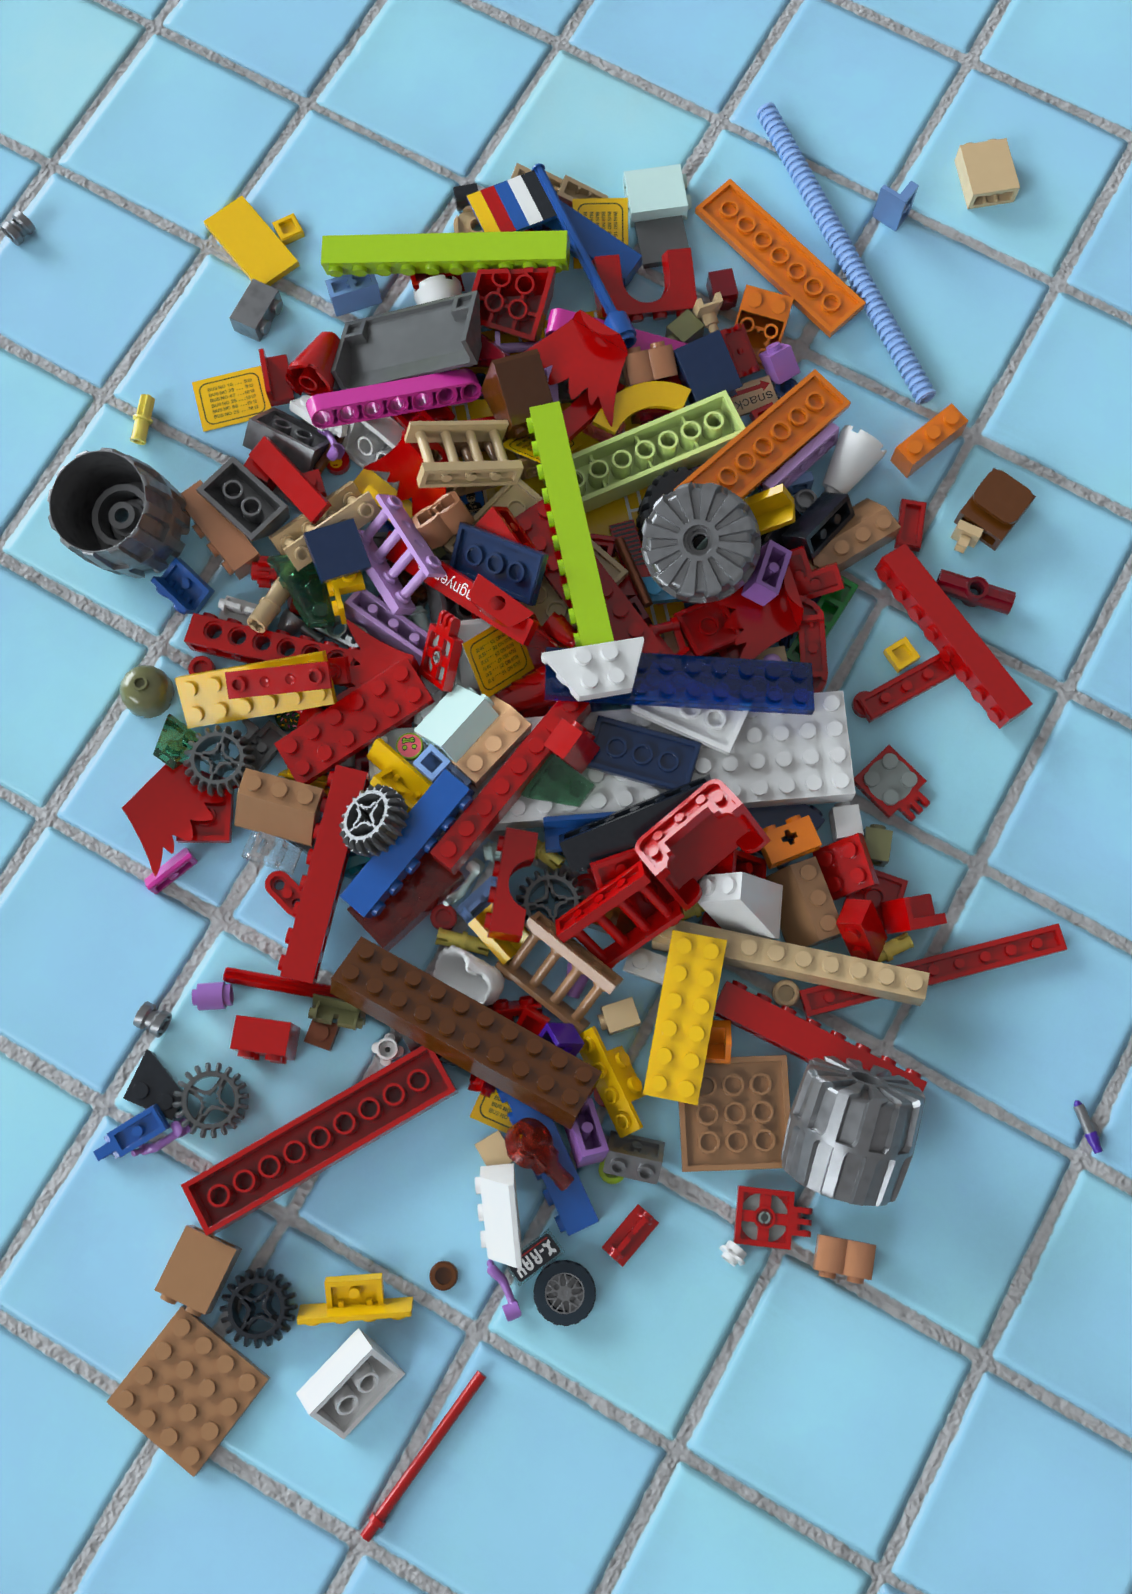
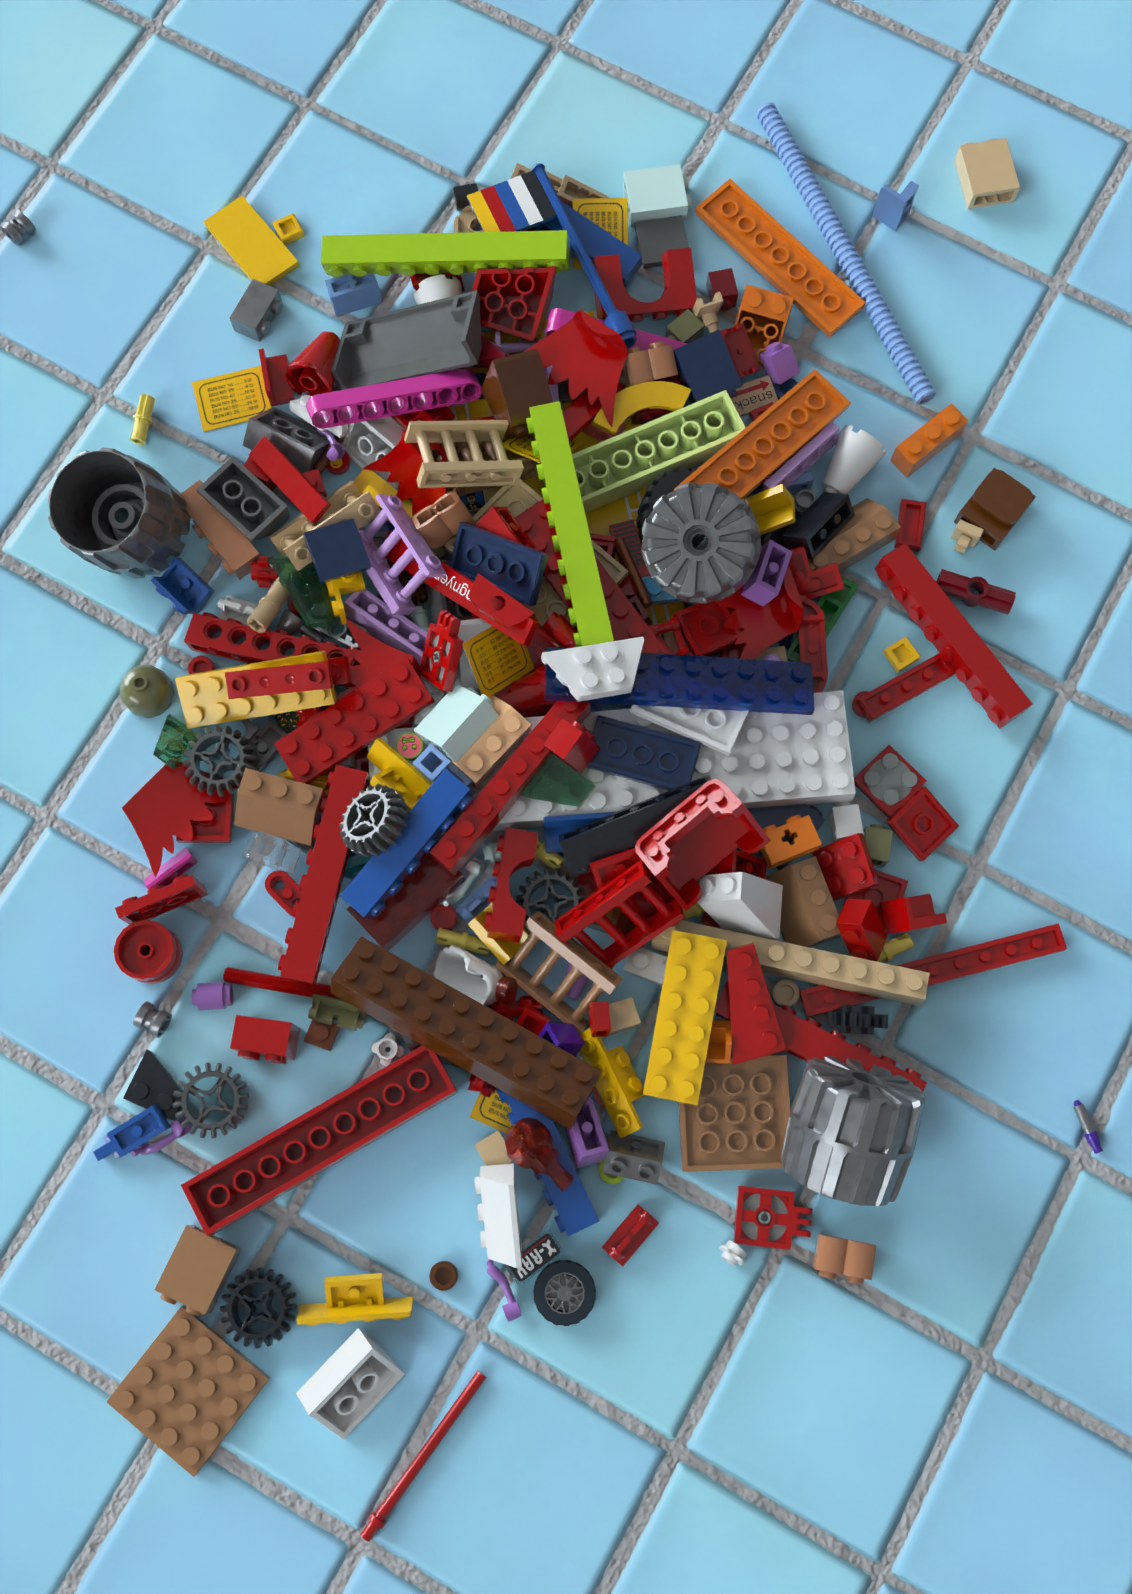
(139, 963): none -> red wheel
(161, 899): none -> red plate
(506, 990): none -> clear red tile
(599, 1019): none -> red piece
(752, 1013): none -> red wing
(857, 1019): none -> black gear
(922, 824): none -> red tile

